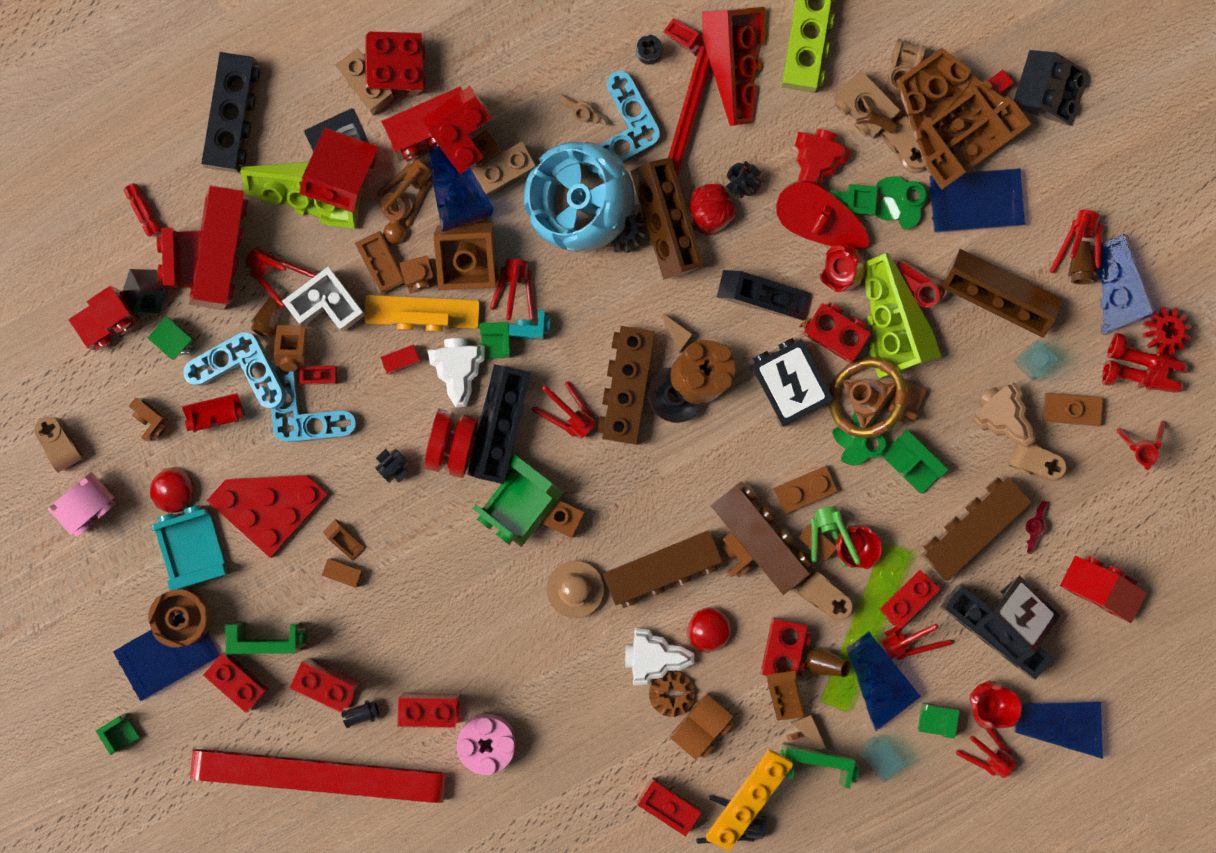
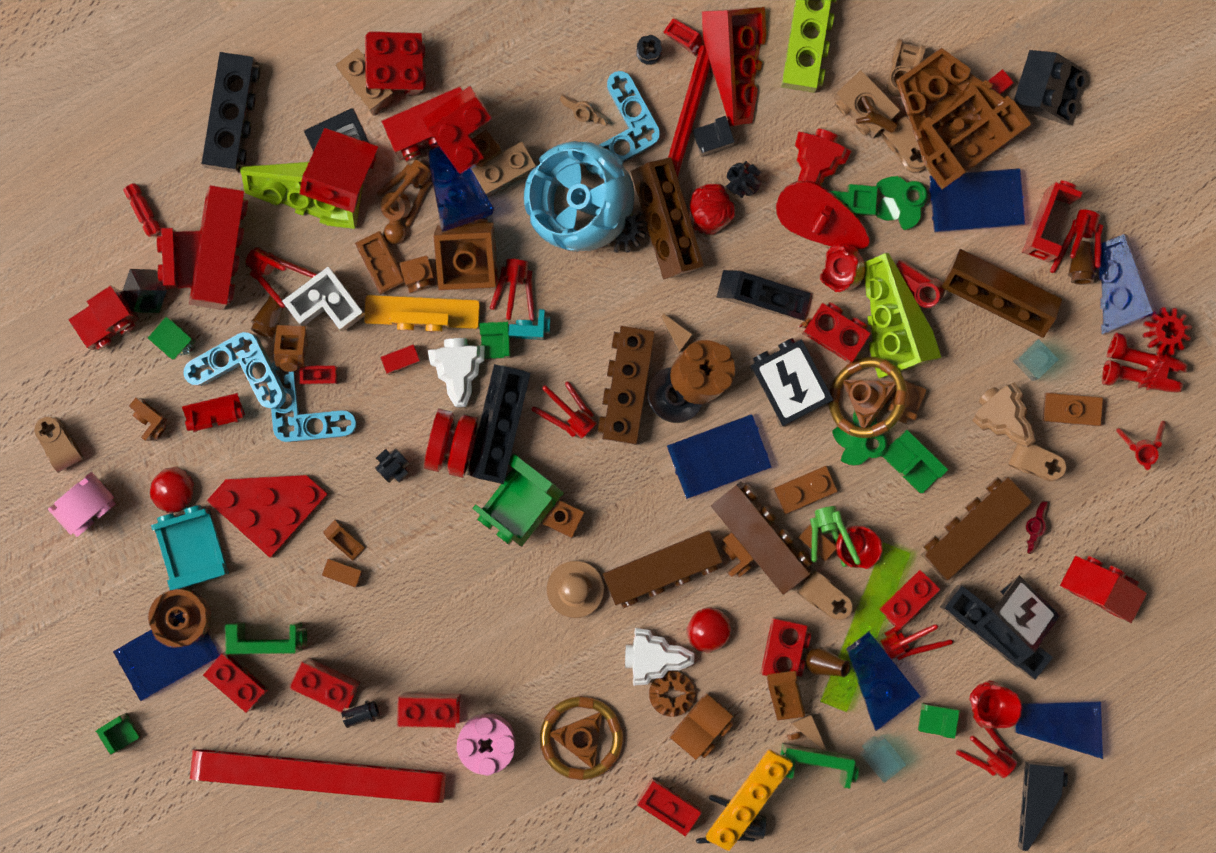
(581, 738): none -> dark orange piece
(714, 137): none -> black panel
(719, 456): none -> clear blue piece
(1035, 245): none -> red panel
(1040, 795): none -> black slope

